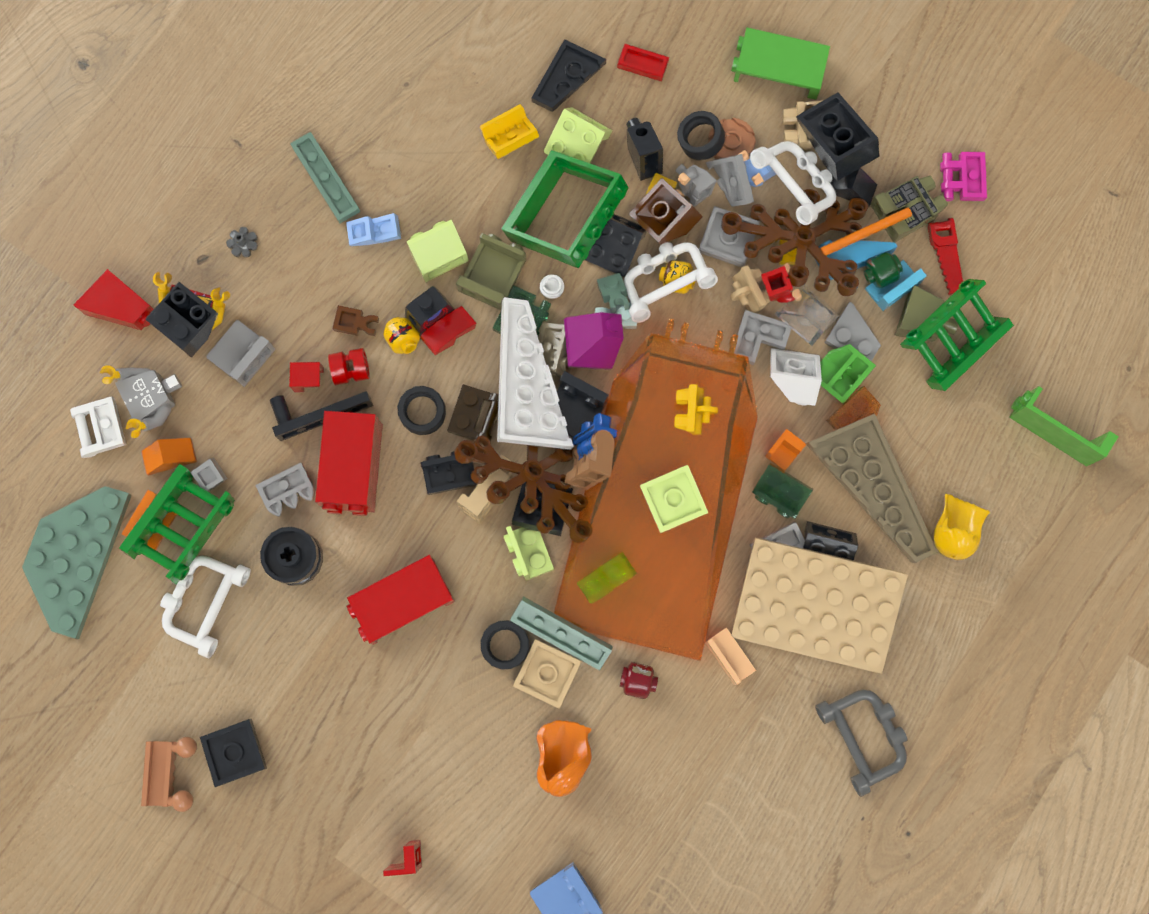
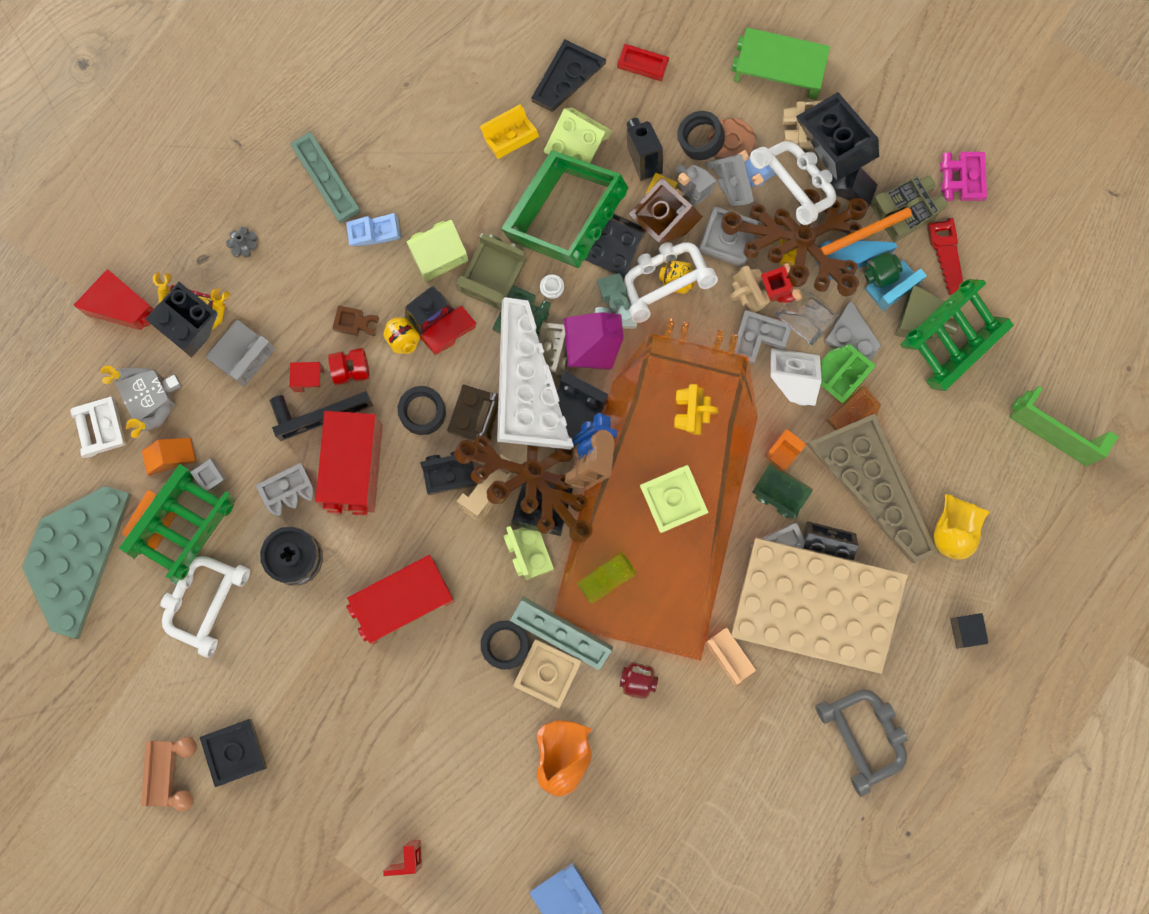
(969, 630): none -> black panel

